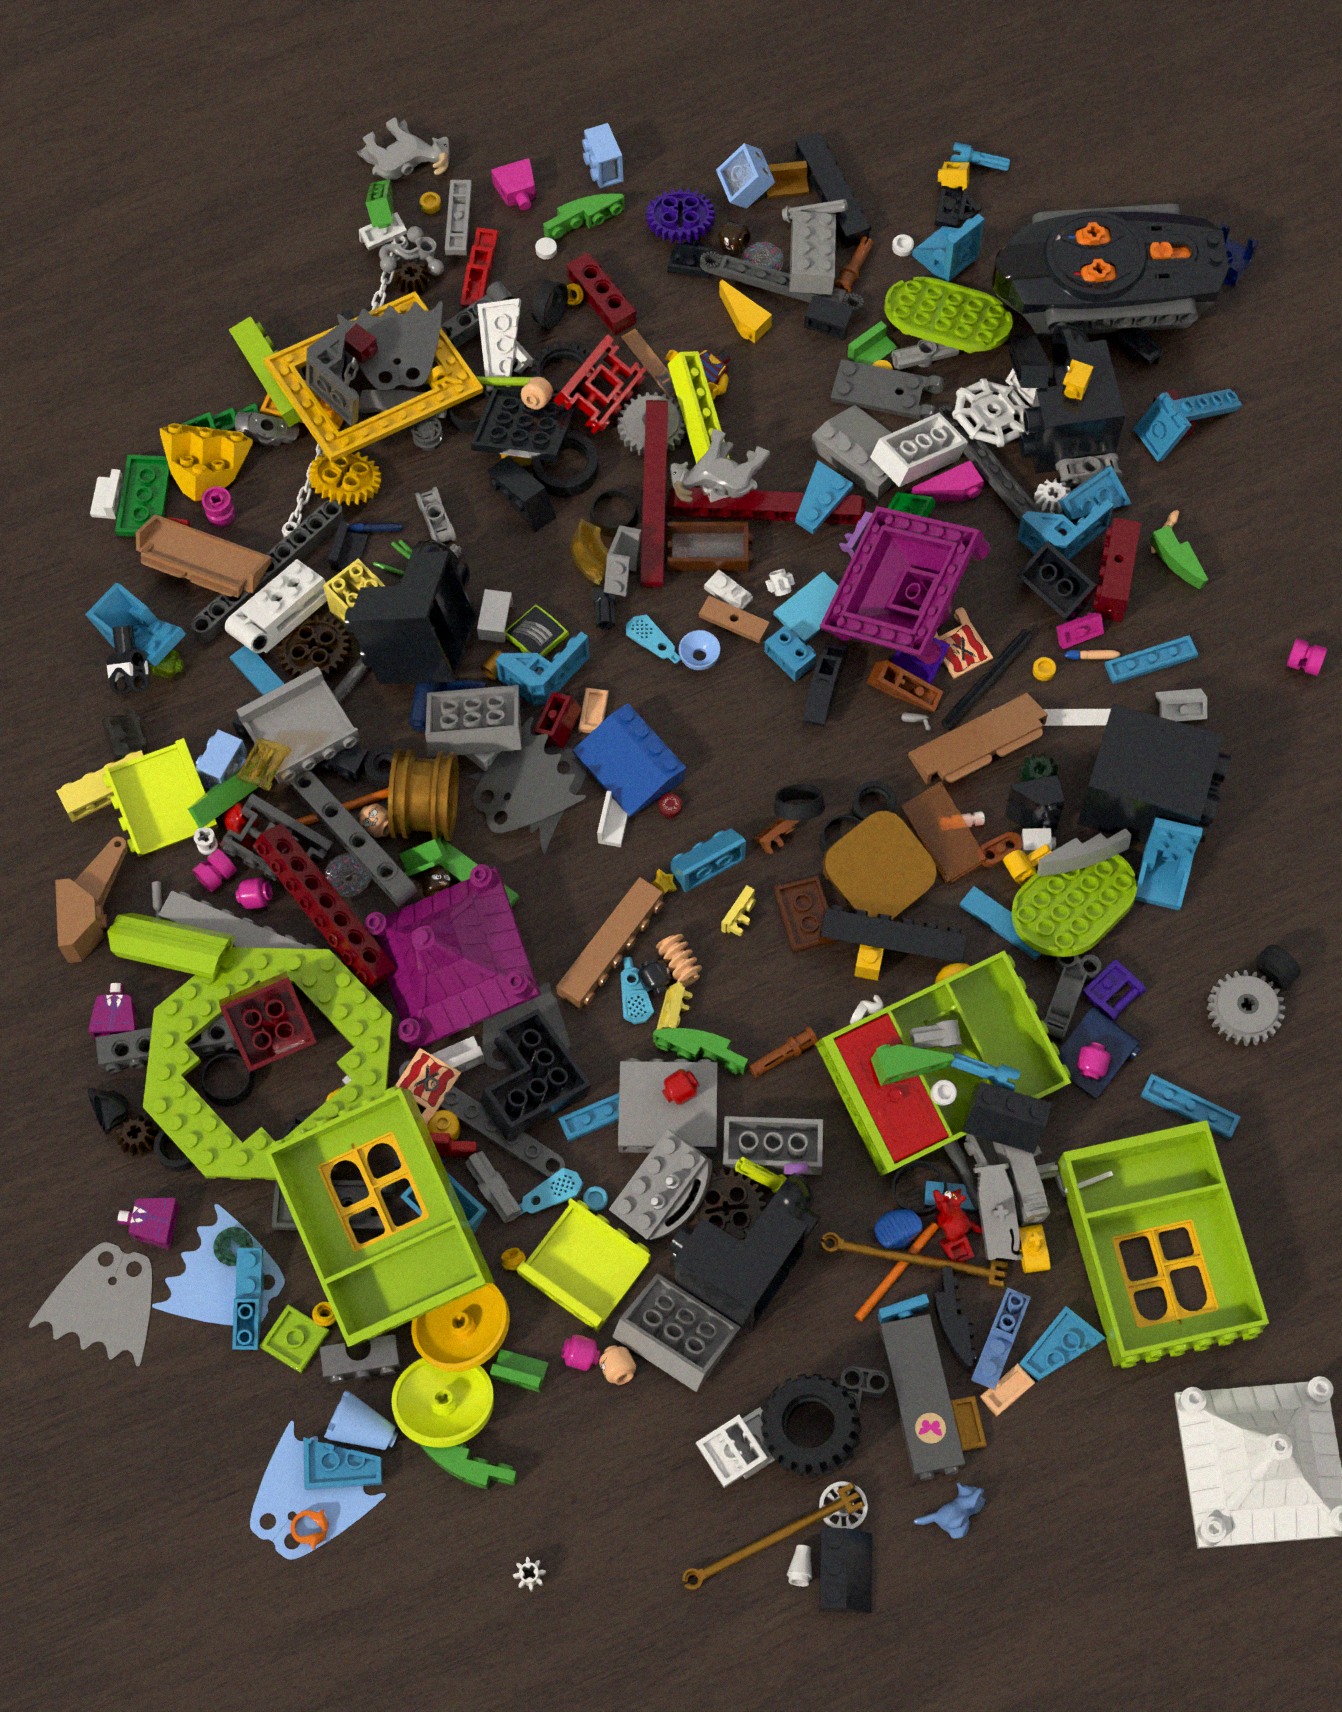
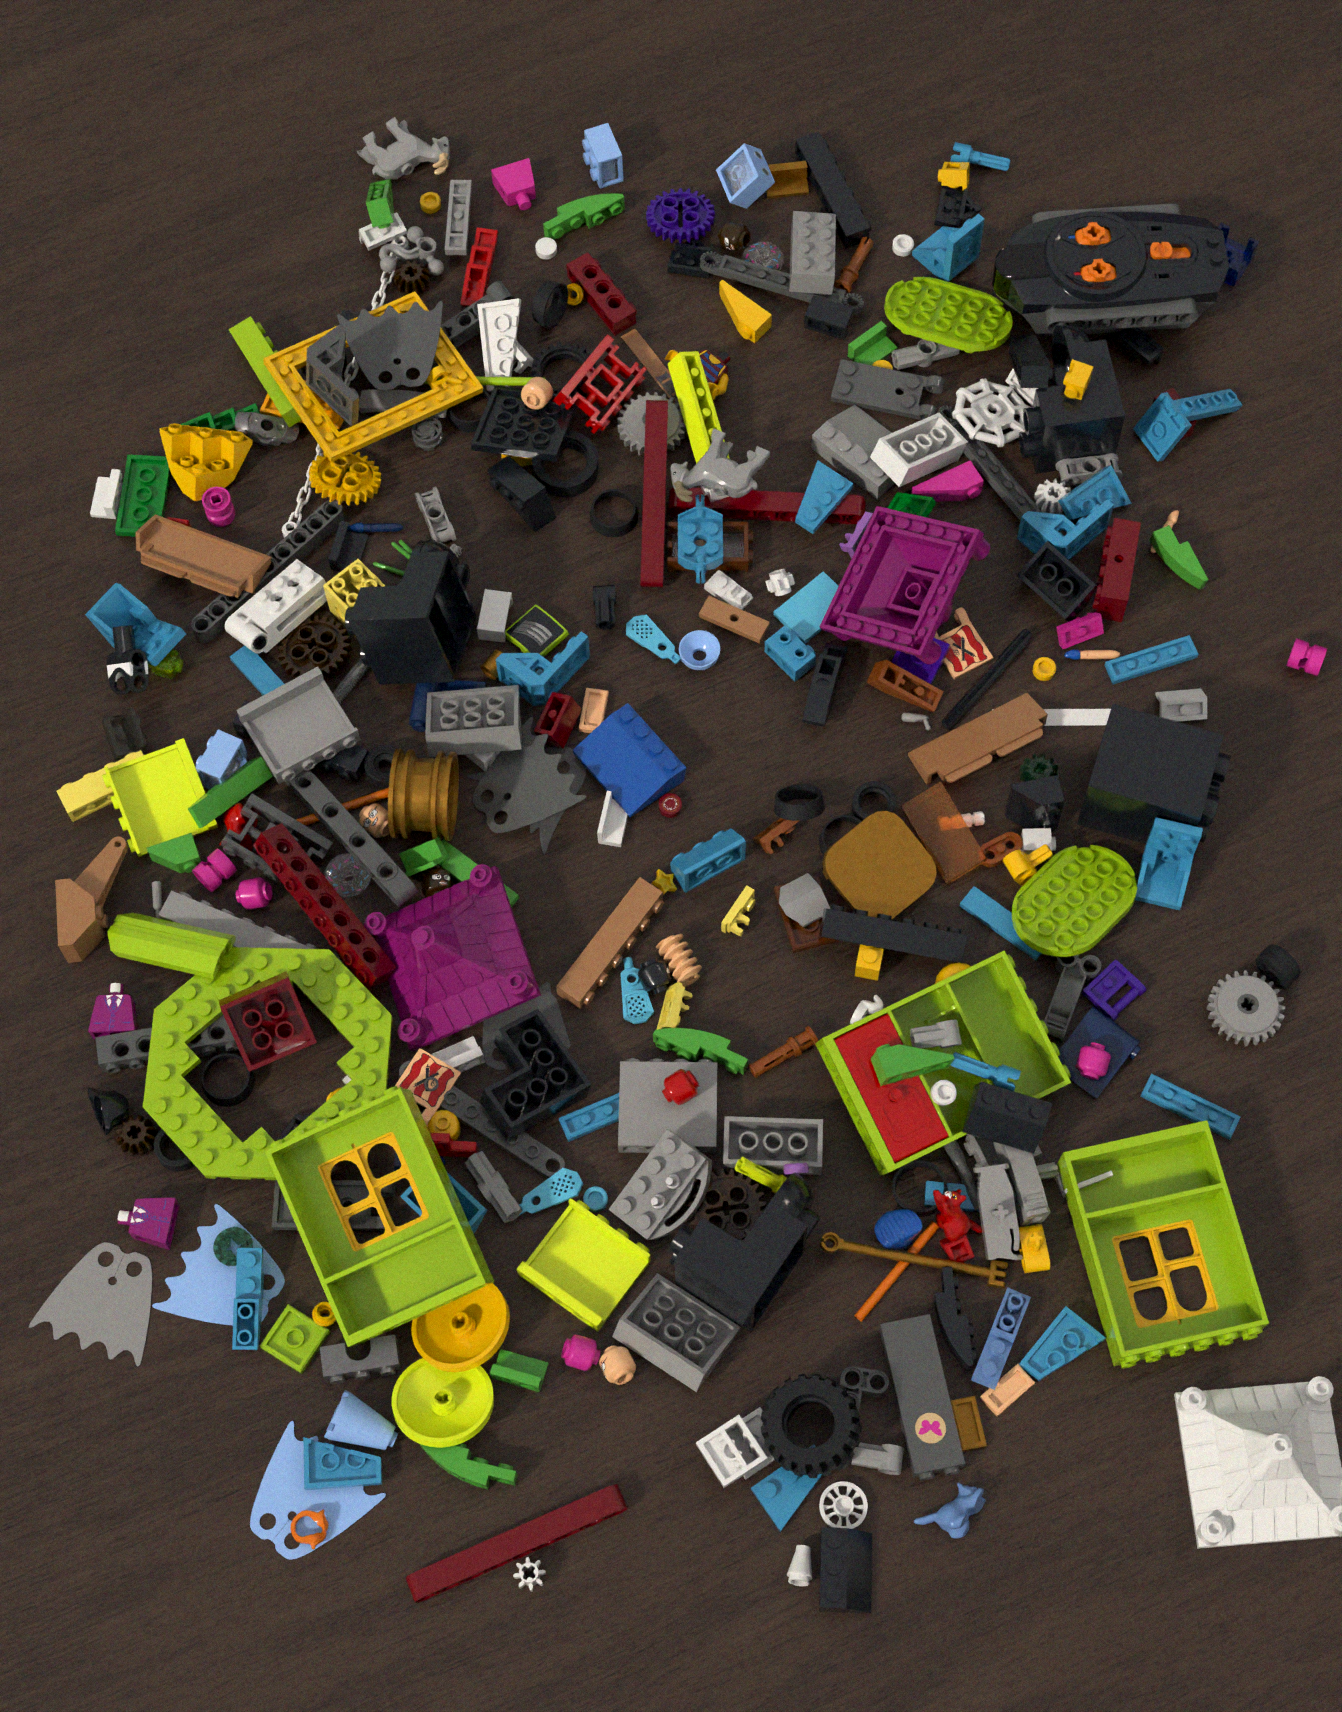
(177, 854): none -> bright green slope
(208, 835): white bush -> none
(258, 761): clear yellow plate -> none
(360, 344): dark red brick -> none
(512, 1258): yellow plate -> none
(516, 1543): none -> dark red beam
(589, 551): clear yellow brick -> none
(621, 558): light grey panel -> none
(695, 525): none -> dark azure plate
(783, 1493): none -> dark azure wing
(803, 900): none -> light grey slope
(825, 207): light grey axle -> none
(843, 1502): pearl gold hinge -> none
(885, 1458): none -> light grey piece
(903, 1309): dark azure plate -> none
(1077, 855): light grey slope -> none

